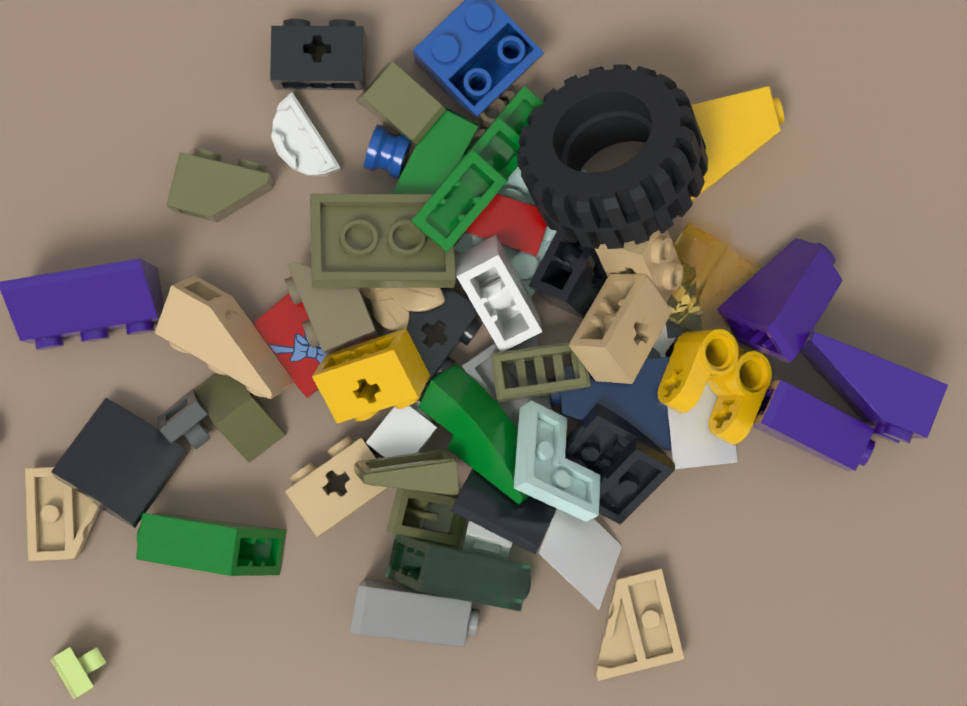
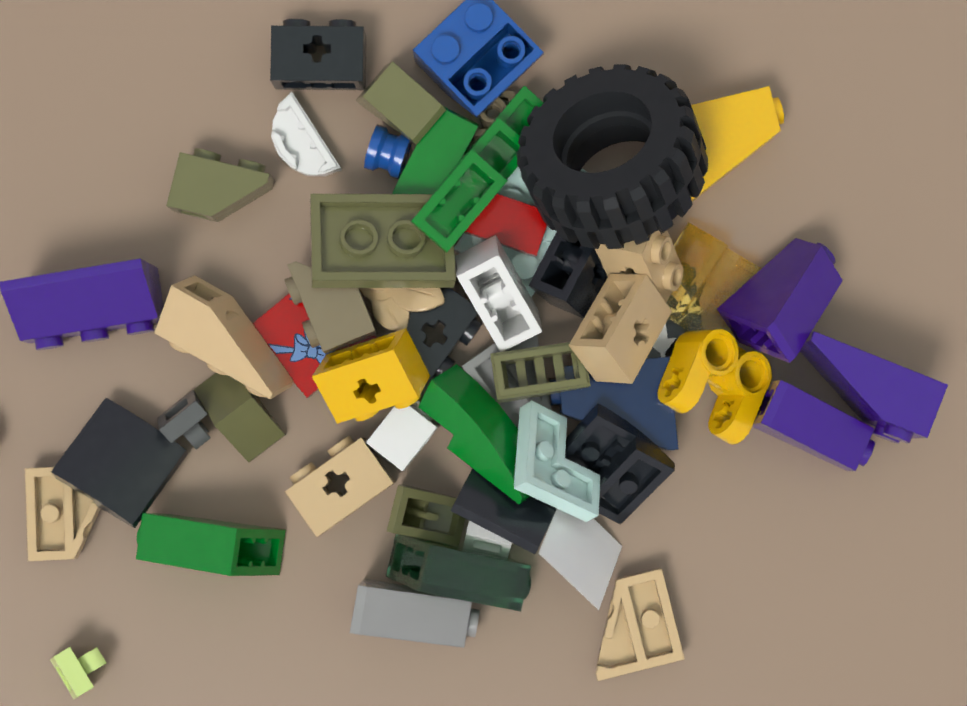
(421, 471): olive slope -> none
(691, 439): white sticker -> none

